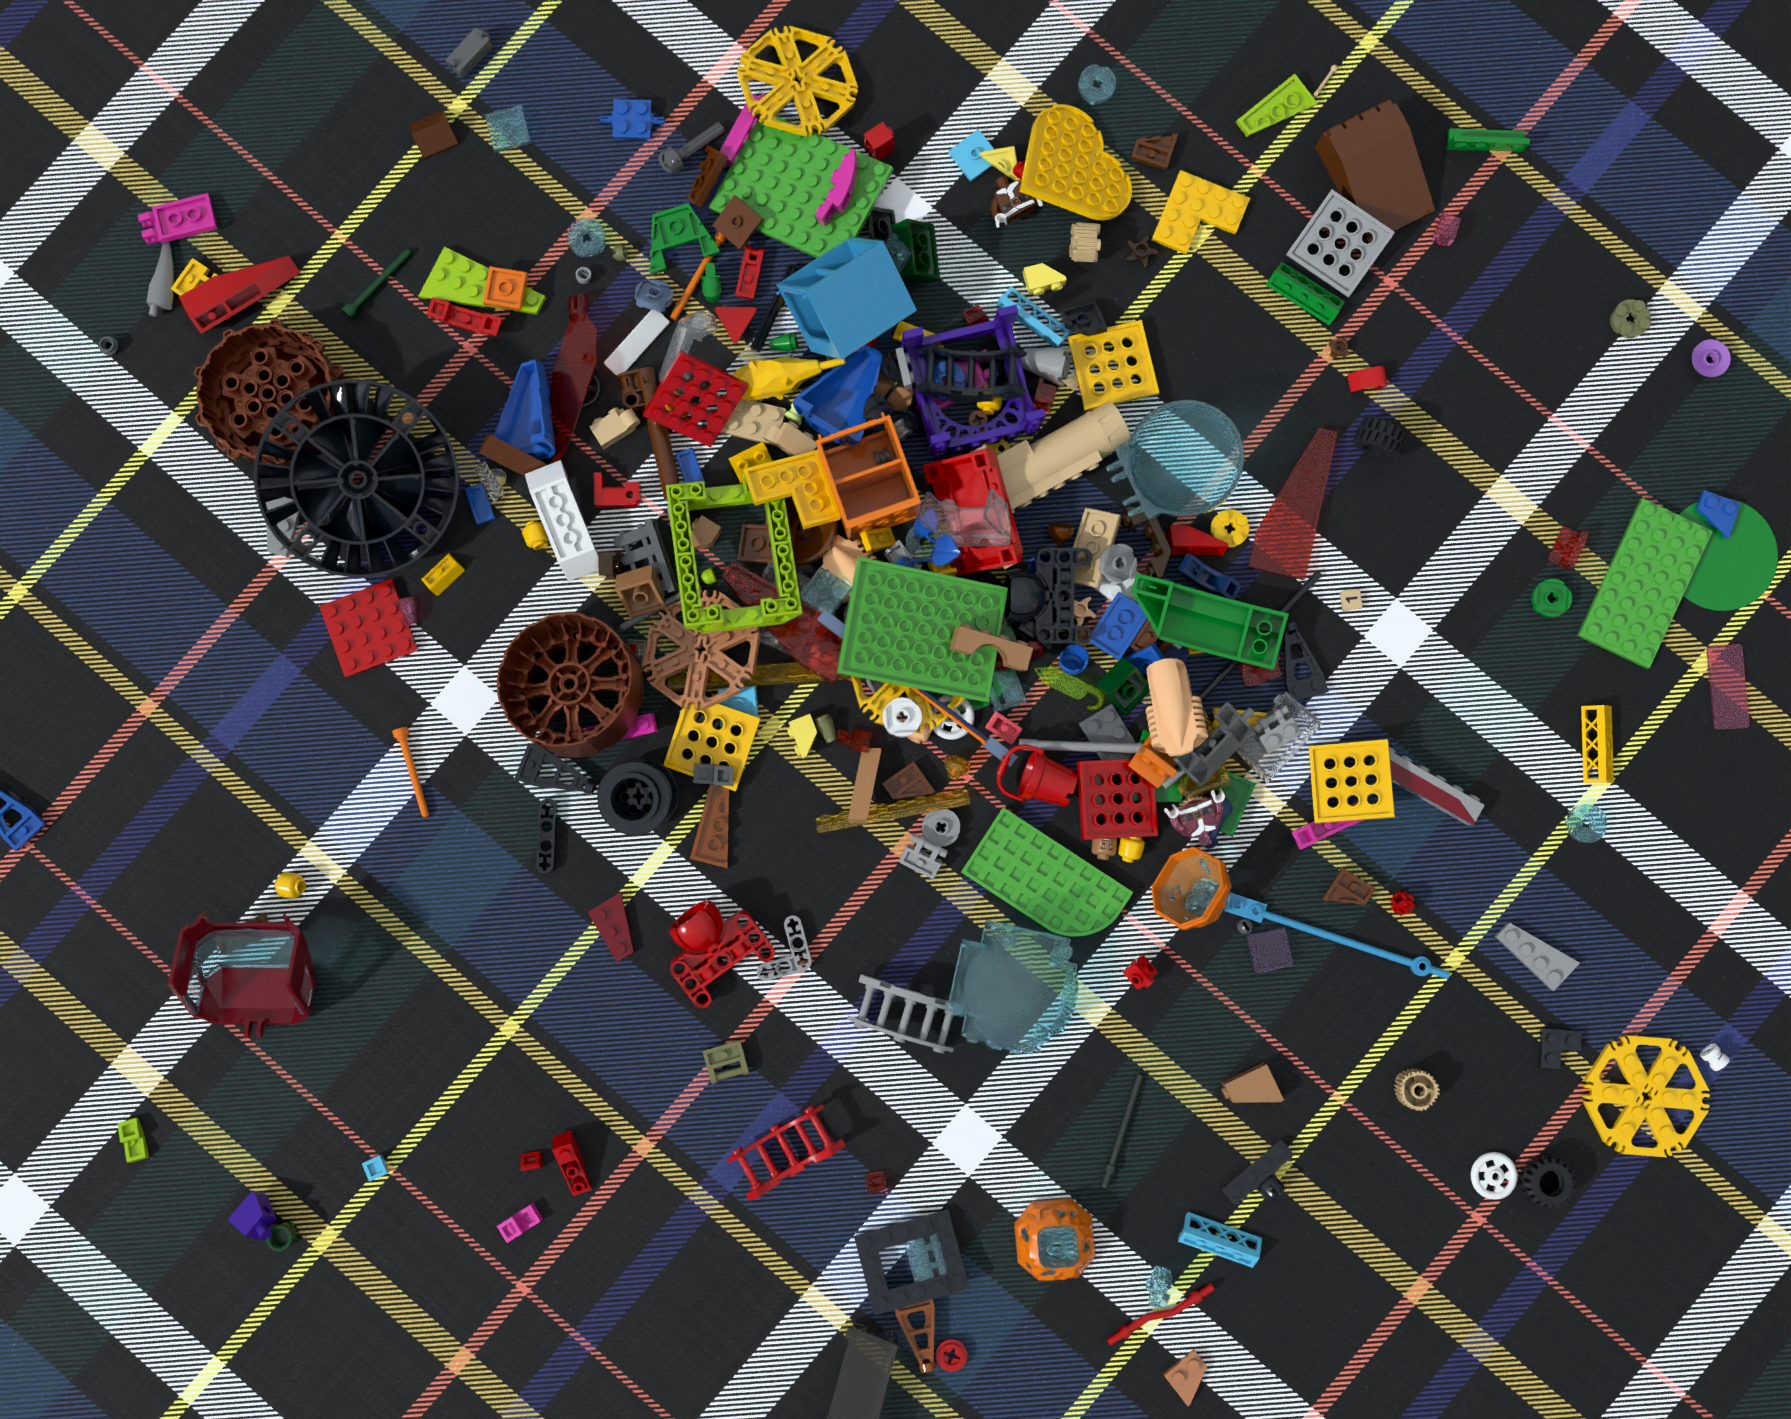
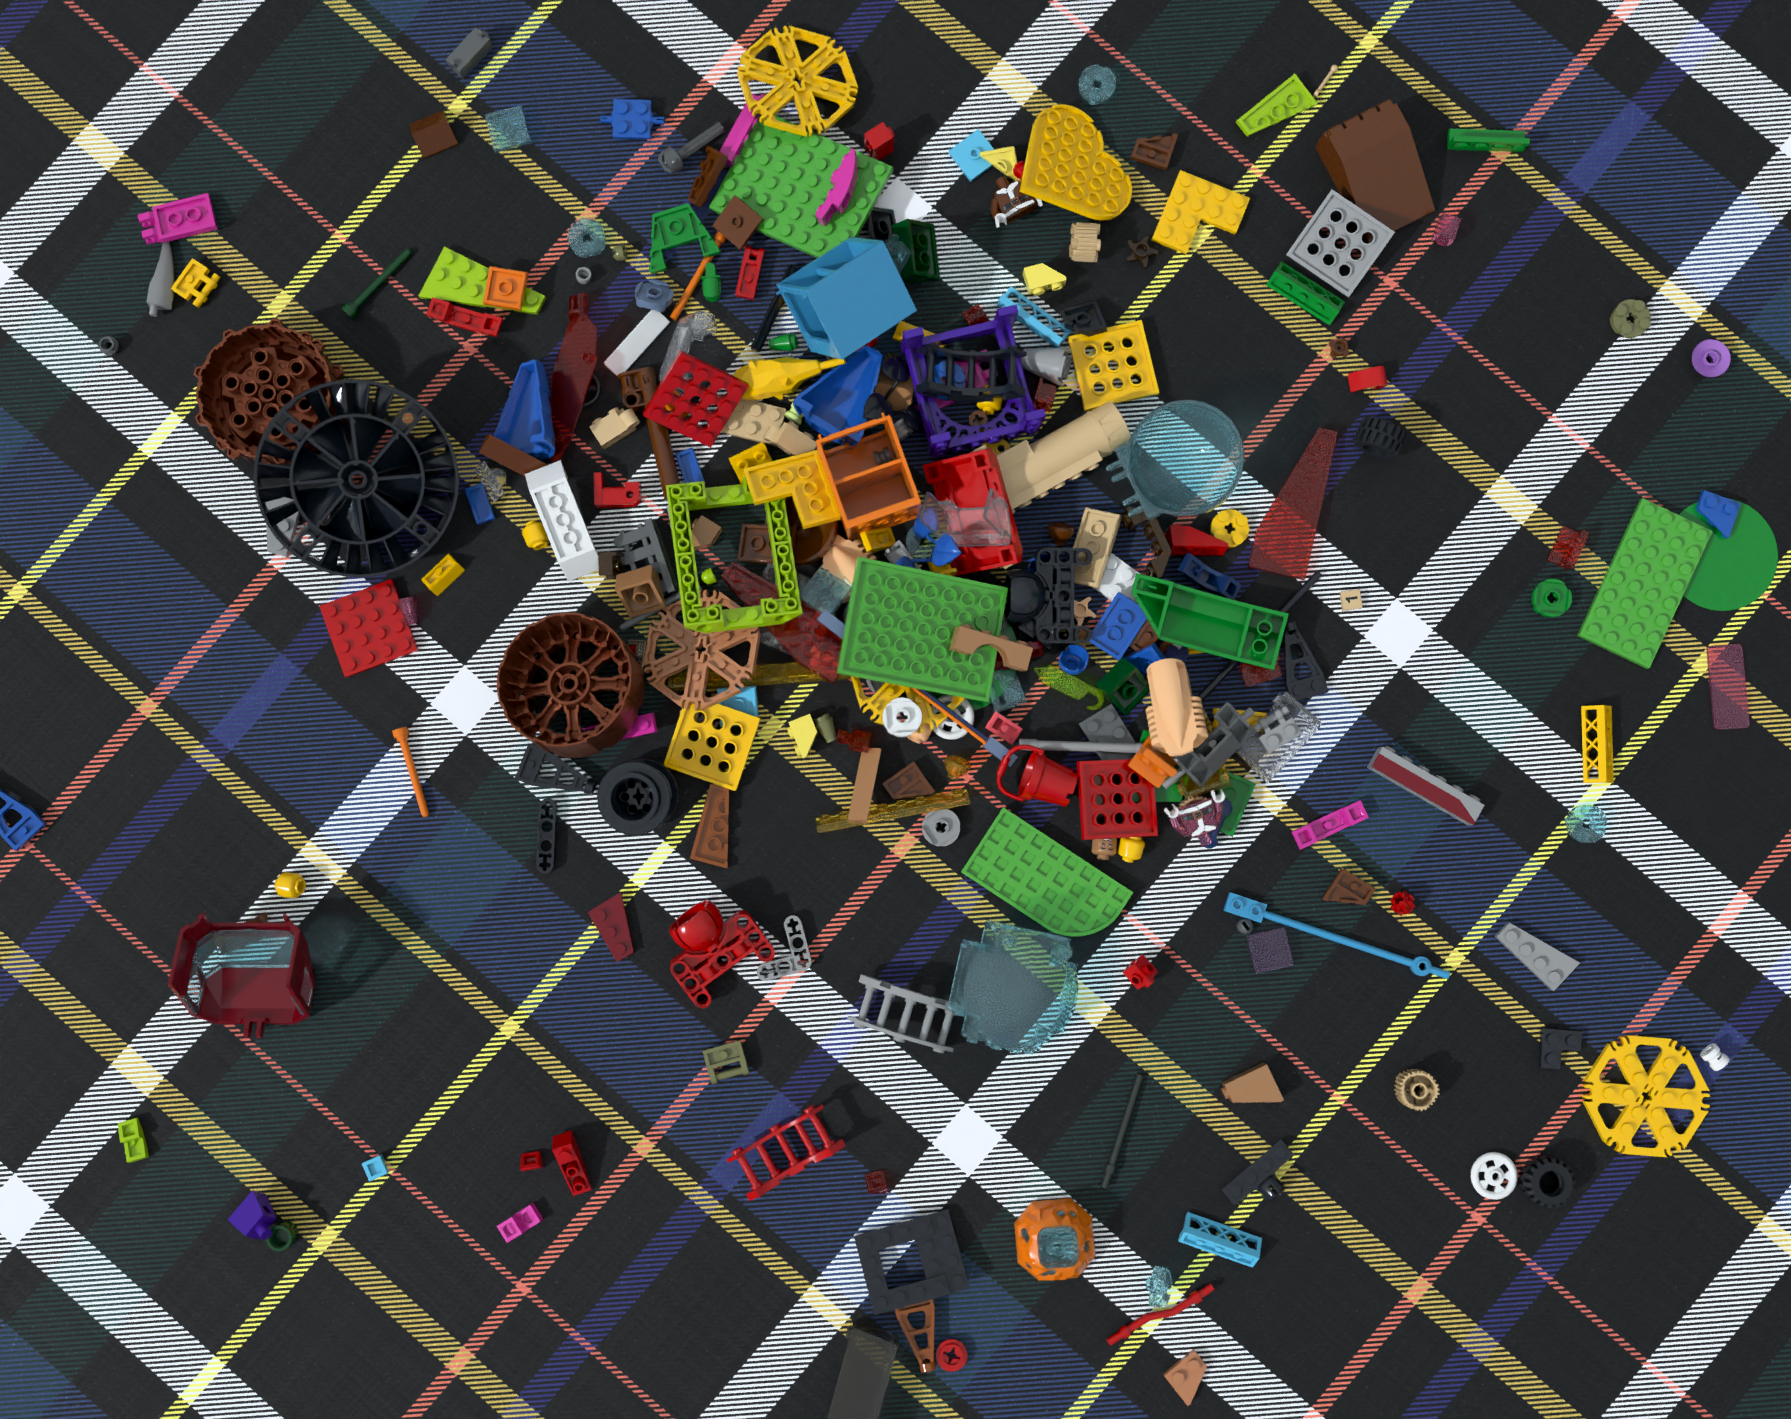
(233, 291): red wedge -> none
(713, 774): dark grey slope -> none
(735, 320): red piece -> none
(903, 361): light grey plate -> none
(919, 1258): clear light blue plate -> none
(921, 861): light grey plate -> none
(1108, 563): light grey plate -> none
(1191, 889): clear light blue rock -> none
(1363, 810): yellow piece -> none

